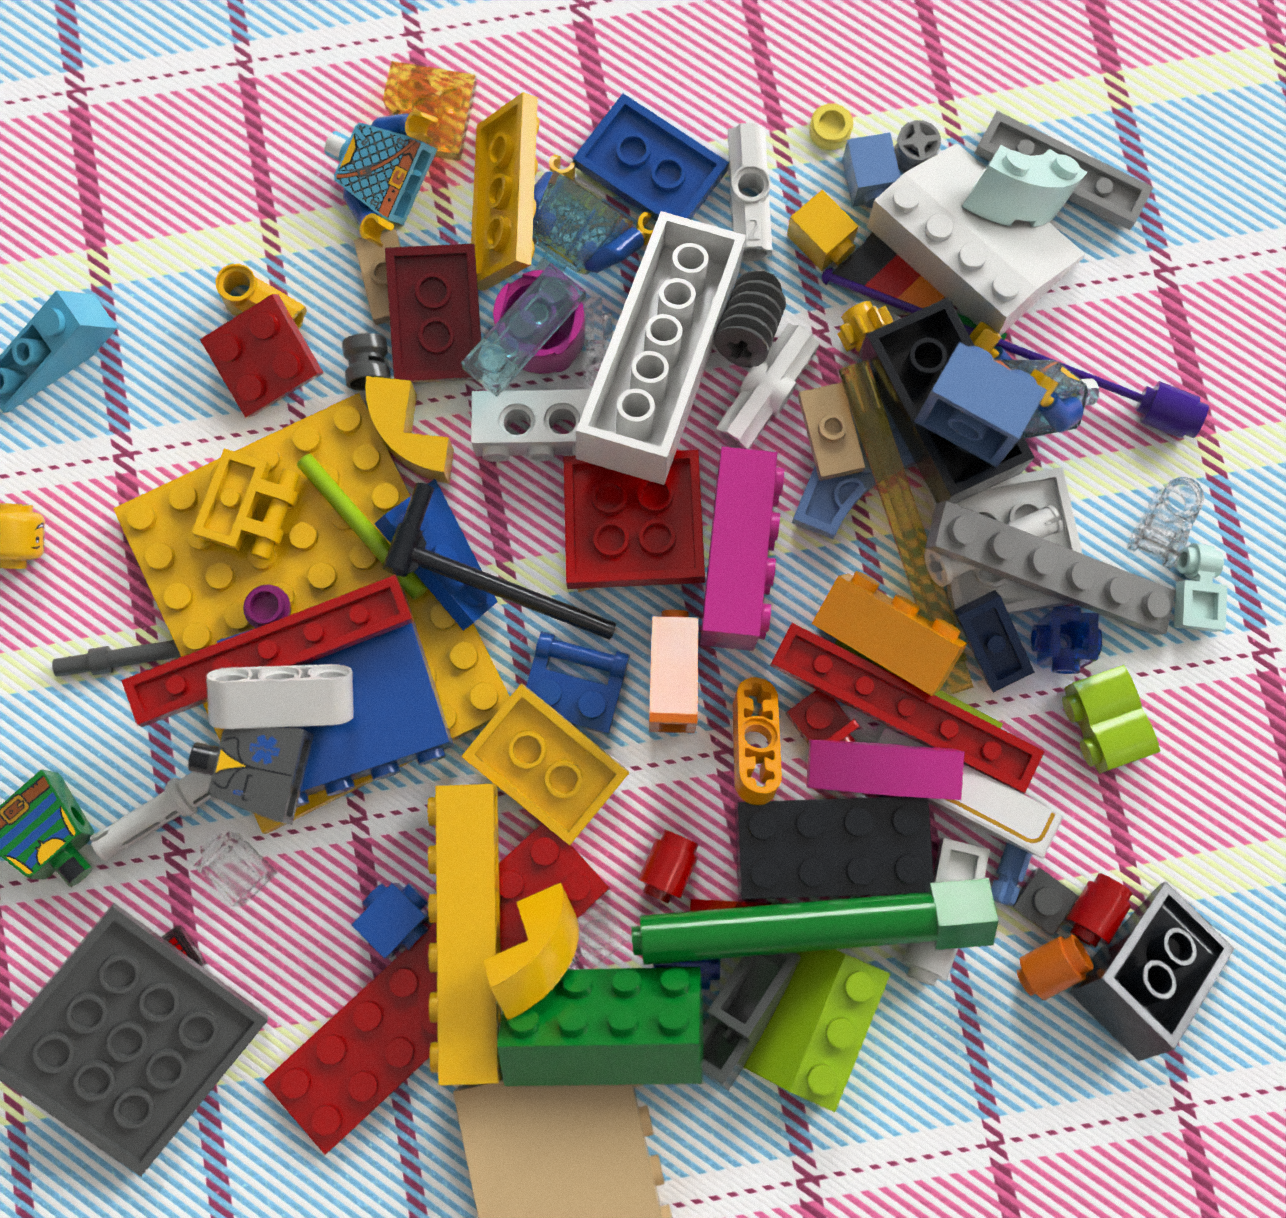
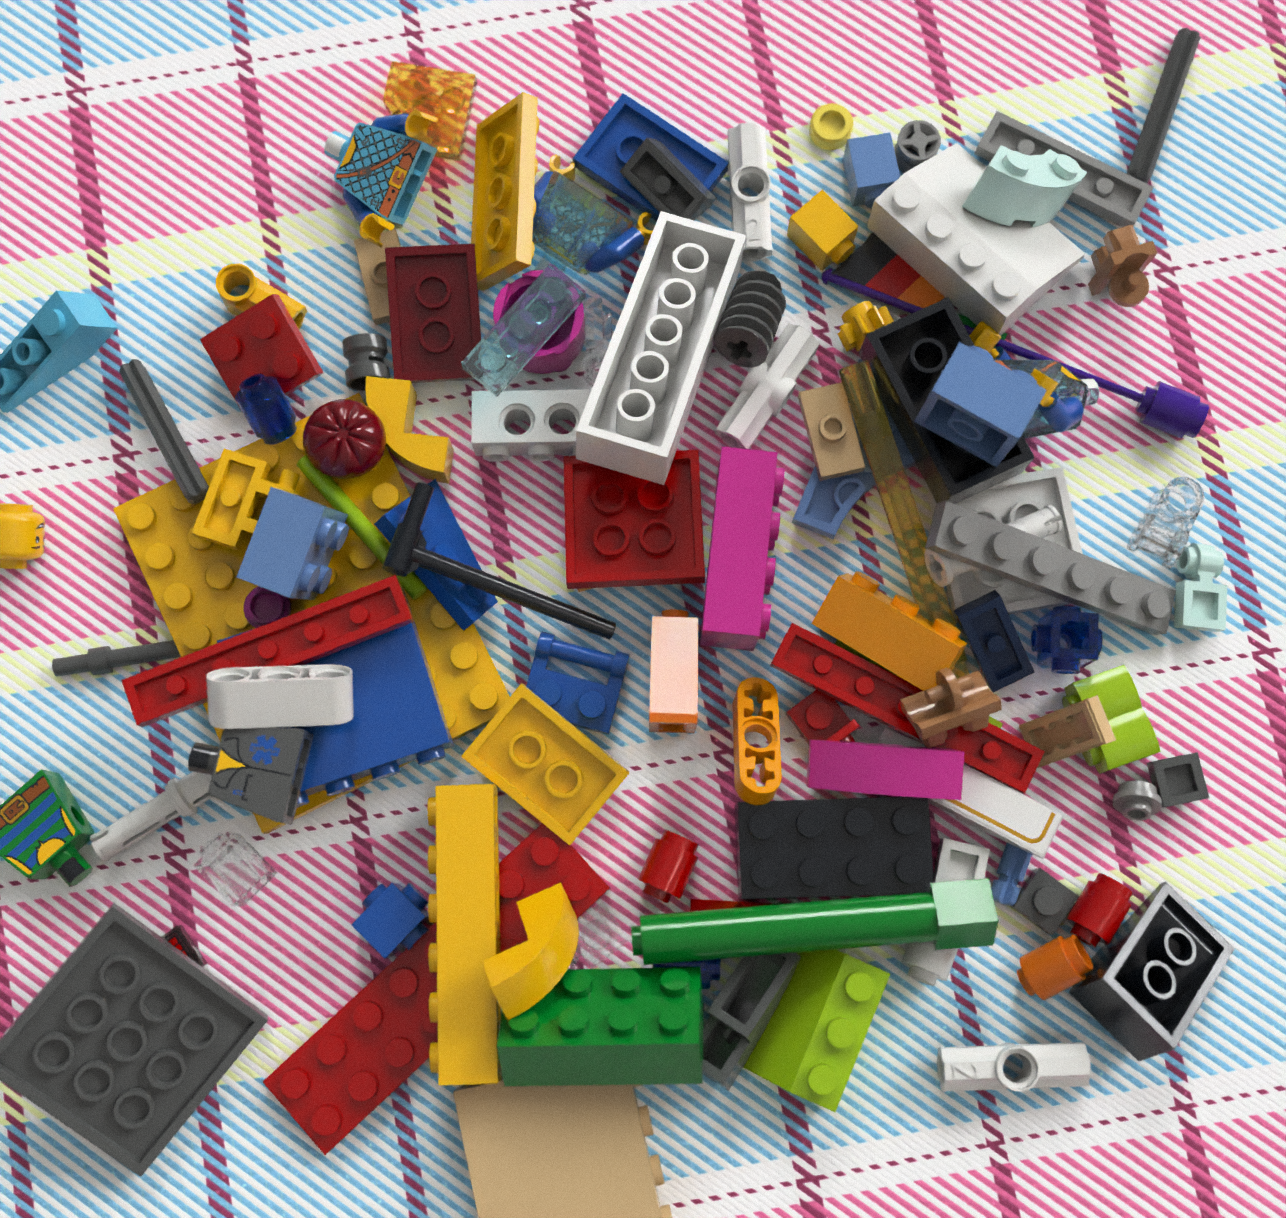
(164, 431): none -> dark grey axle
(266, 408): none -> clear blue brick
(293, 546): none -> medium blue brick
(344, 439): none -> dark red piece
(666, 181): none -> dark grey slope
(950, 704): none -> medium nougat hips
(1043, 1066): none -> white piece
(1069, 730): none -> tan plate
(1122, 266): none -> medium nougat hips
(1137, 800): none -> light grey plate
(1163, 105): none -> dark grey axle
(1178, 779): none -> dark grey plate

